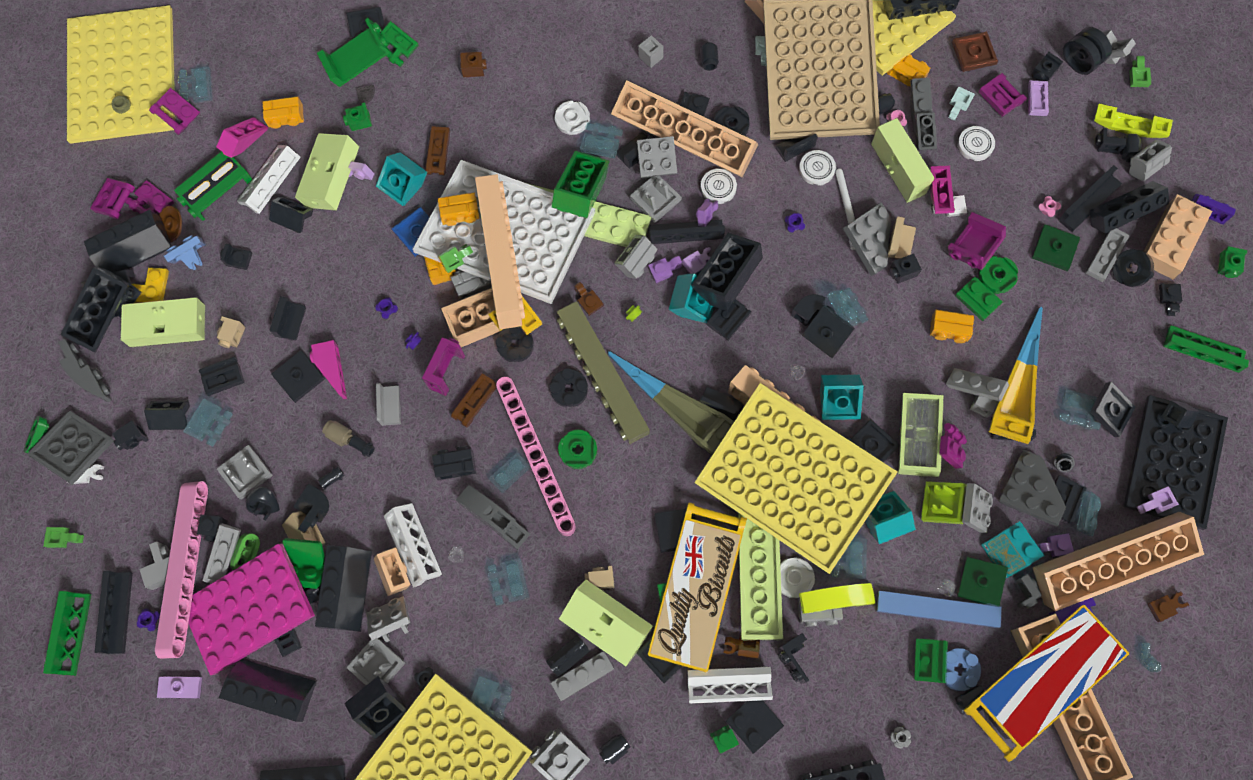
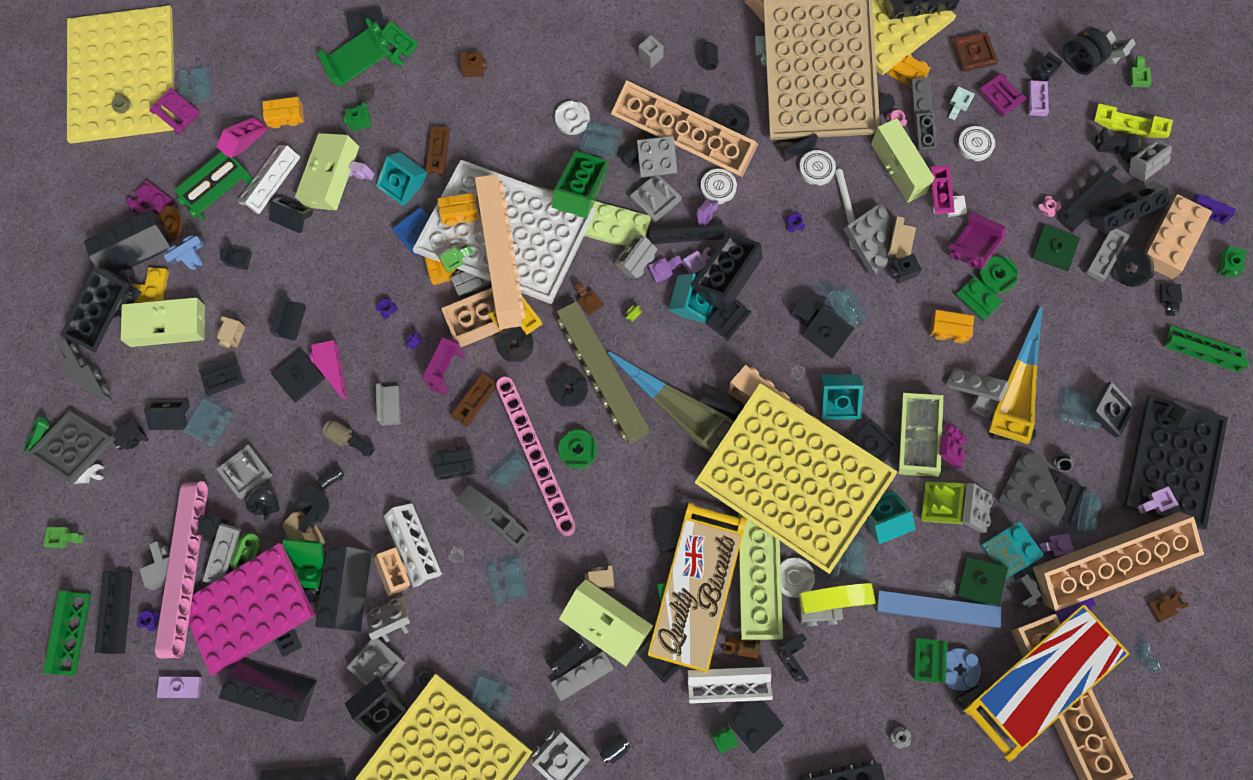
(108, 195): magenta plate -> none

